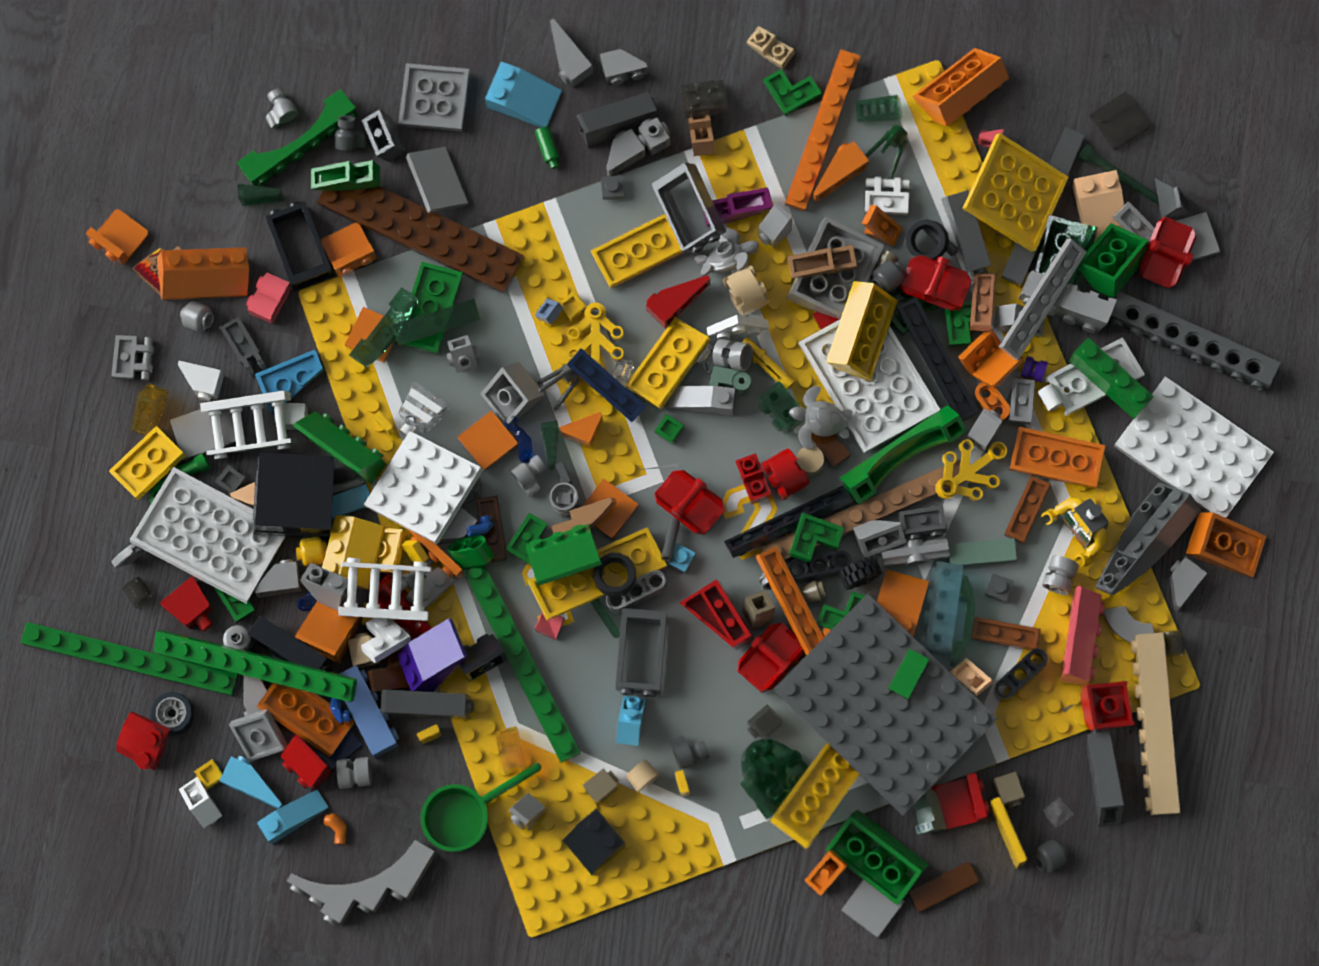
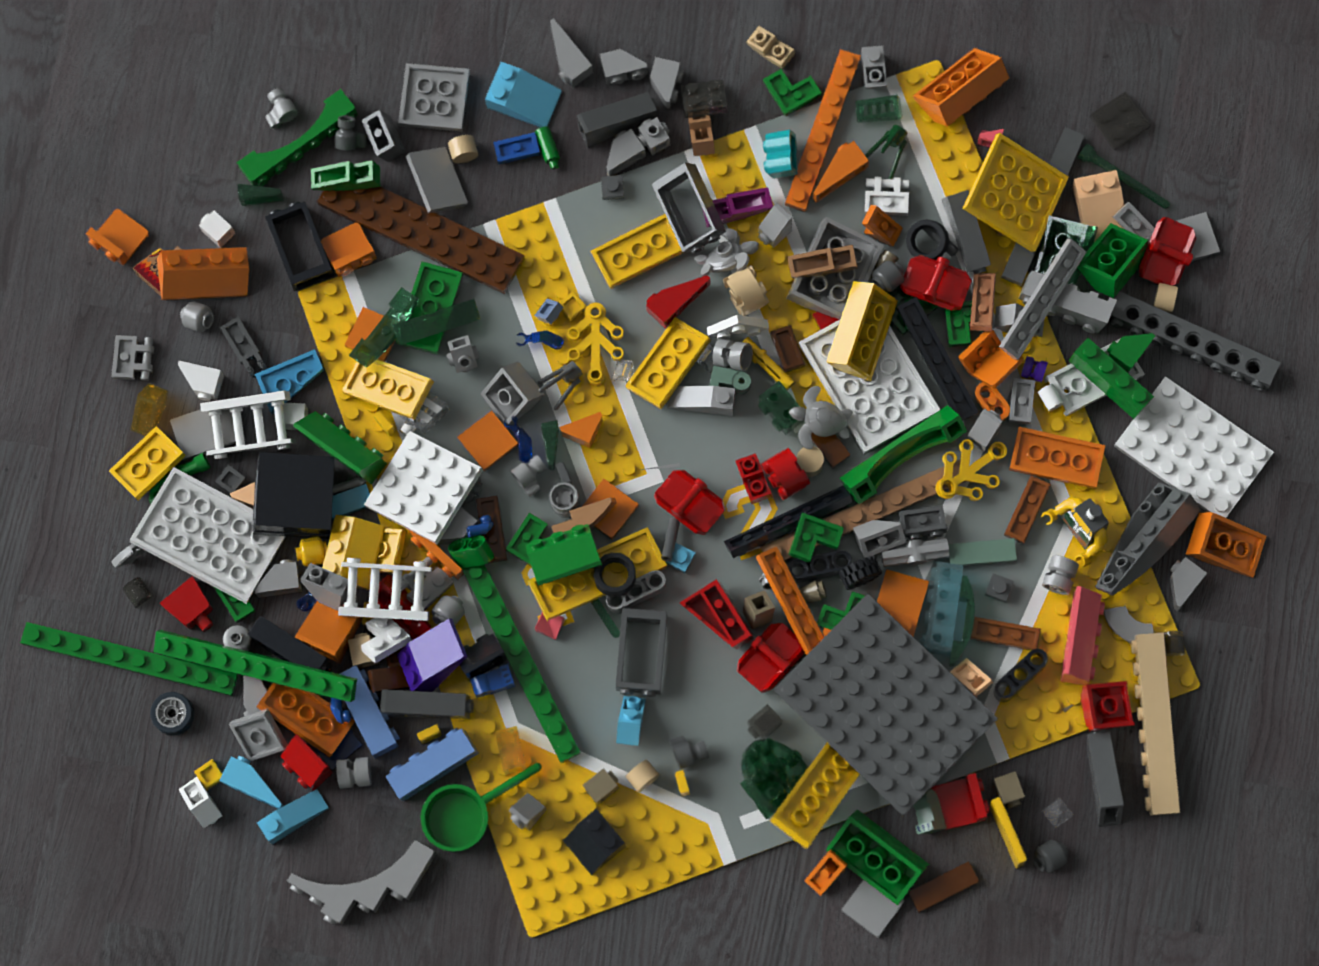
(142, 741): red slope -> none
(216, 228): none -> white brick
(268, 298): coral brick -> none
(338, 826): orange arm -> none
(389, 387): none -> yellow tile
(414, 551): yellow tile -> none
(432, 764): none -> medium blue brick
(448, 608): none -> light grey head
(463, 149): none -> tan piece
(493, 681): none -> blue leg
(516, 148): none -> blue plate
(546, 337): none -> clear blue arm
(606, 385): dark blue plate -> none
(664, 80): none -> light grey slope
(669, 429): green tile -> none
(781, 154): none -> teal brick
(787, 348): none -> reddish brown tile
(873, 67): none -> light grey slope
(908, 674): green tile -> none
(1129, 349): none -> green slope
(1165, 297): none -> tan piece
(1172, 201): dark grey slope -> none

